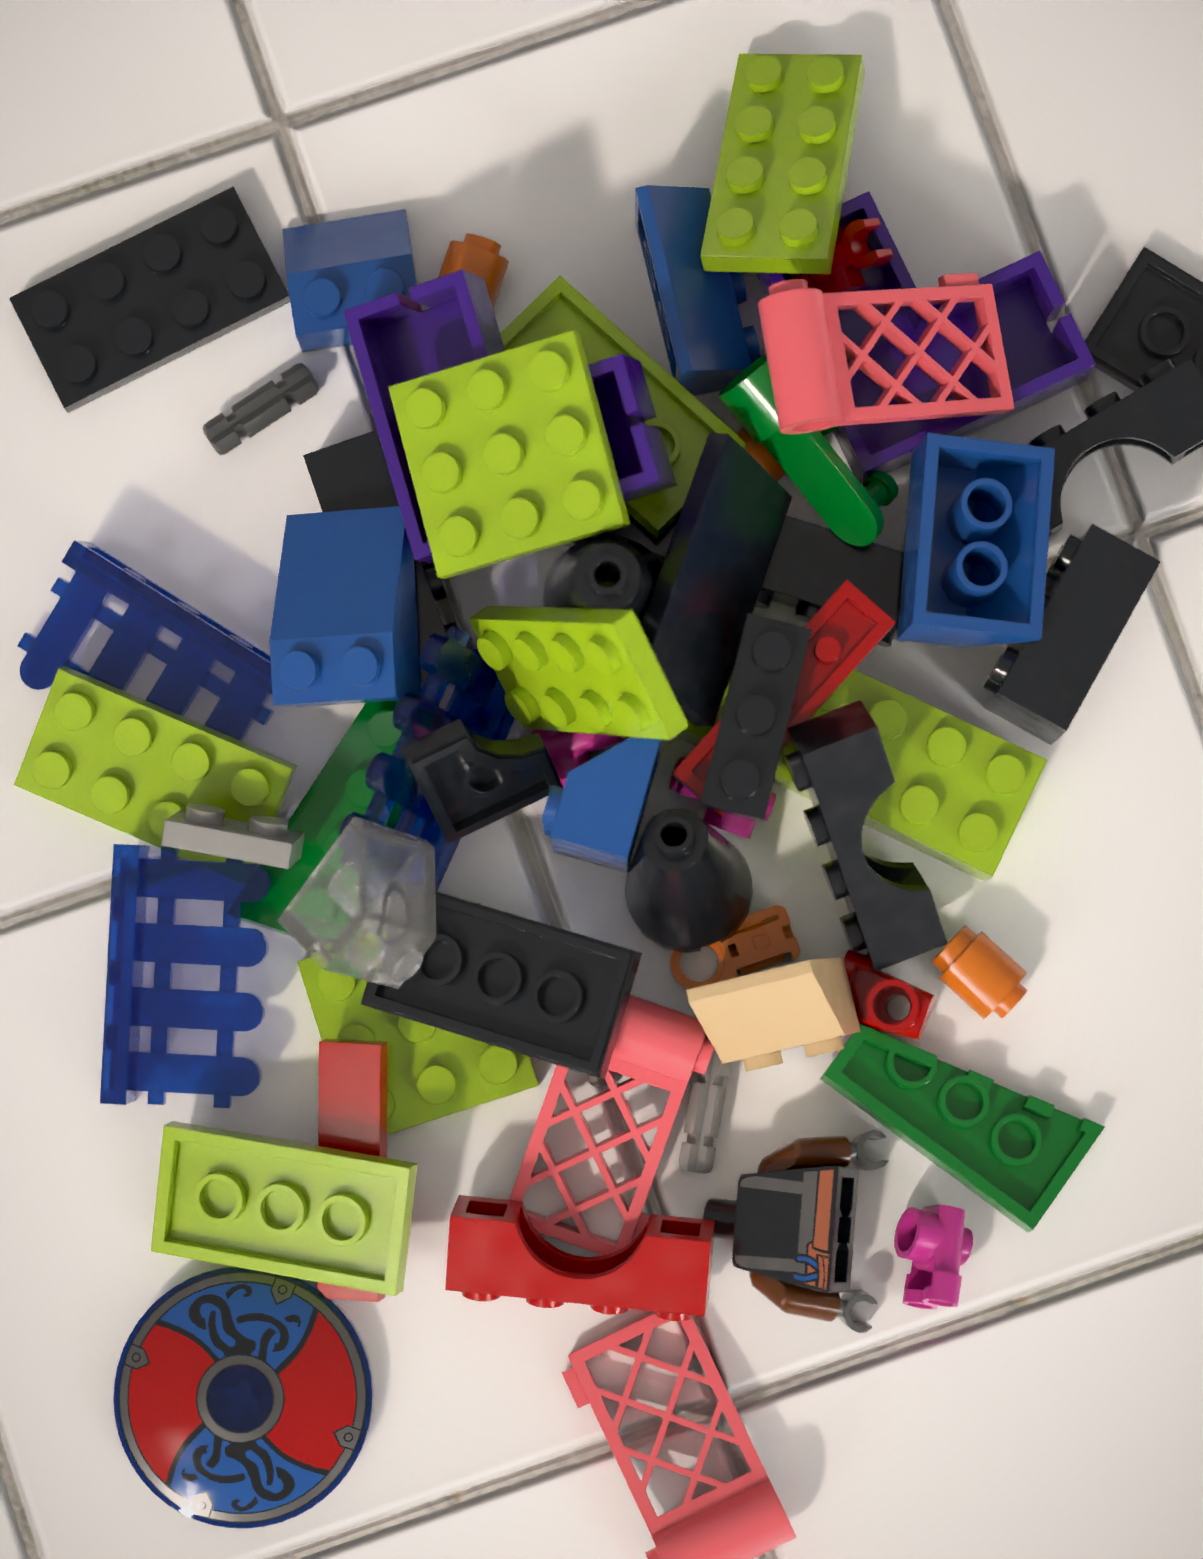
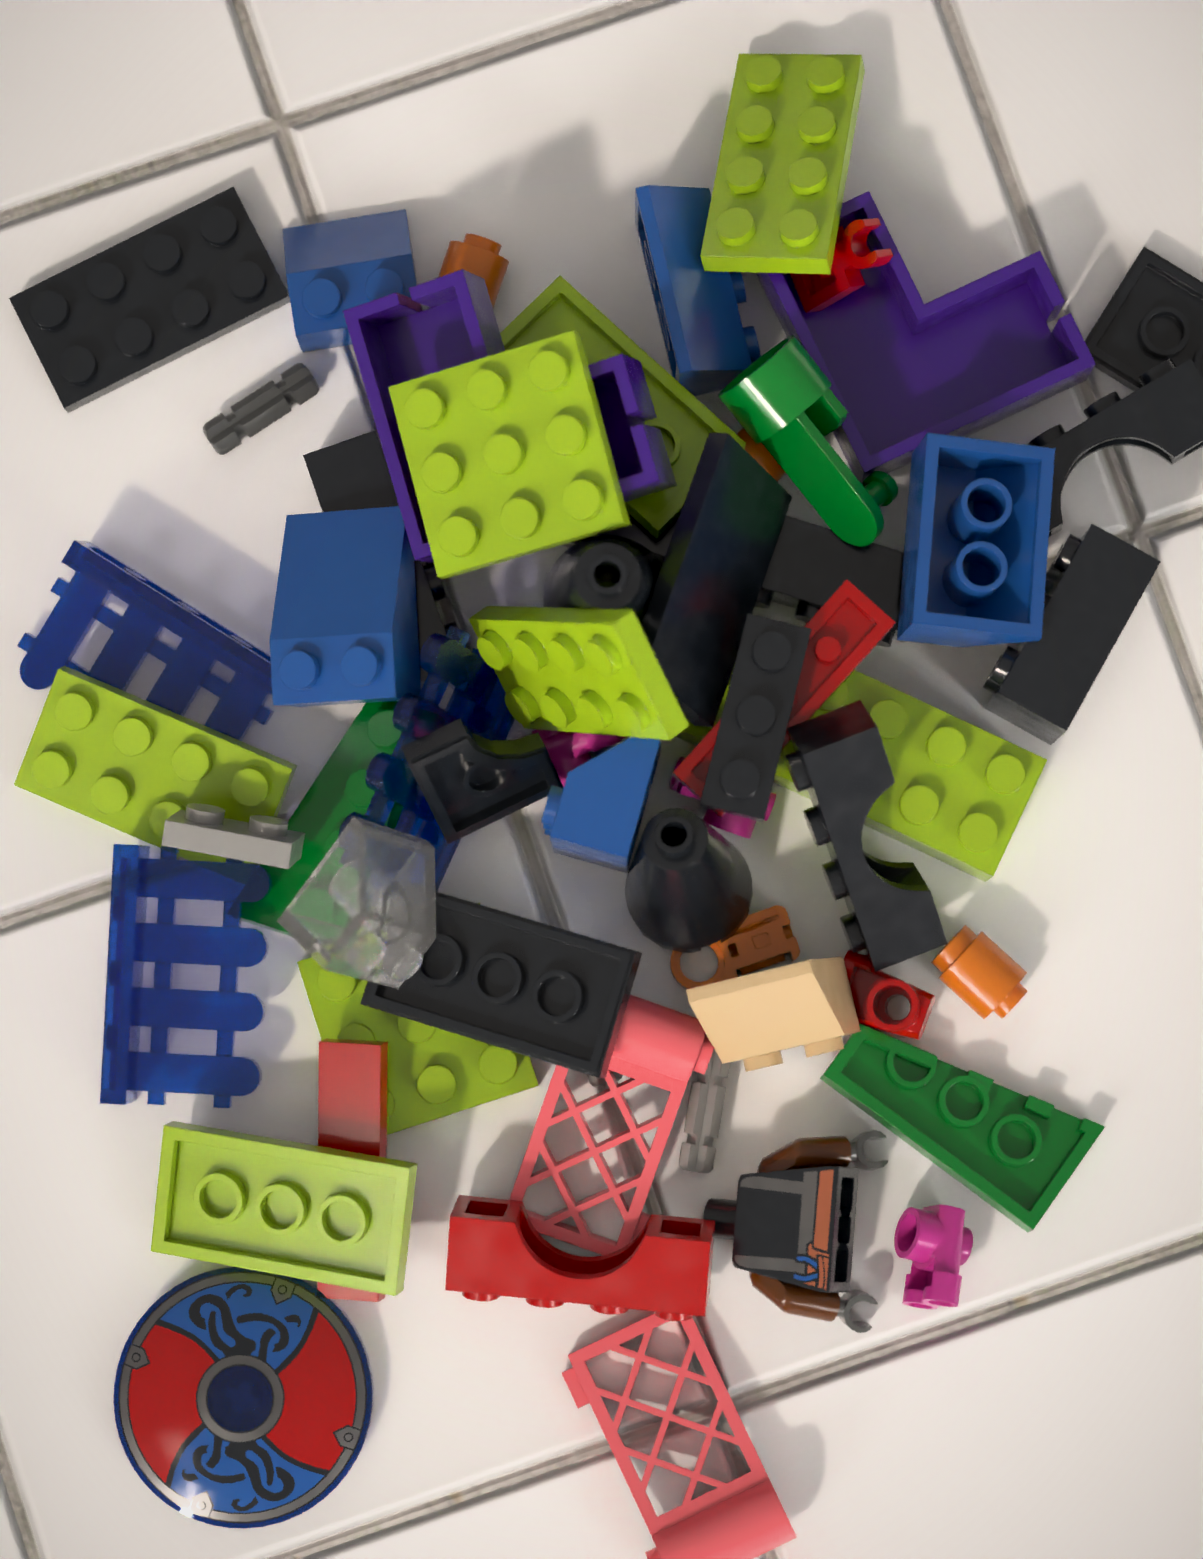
(810, 354): coral piece -> none

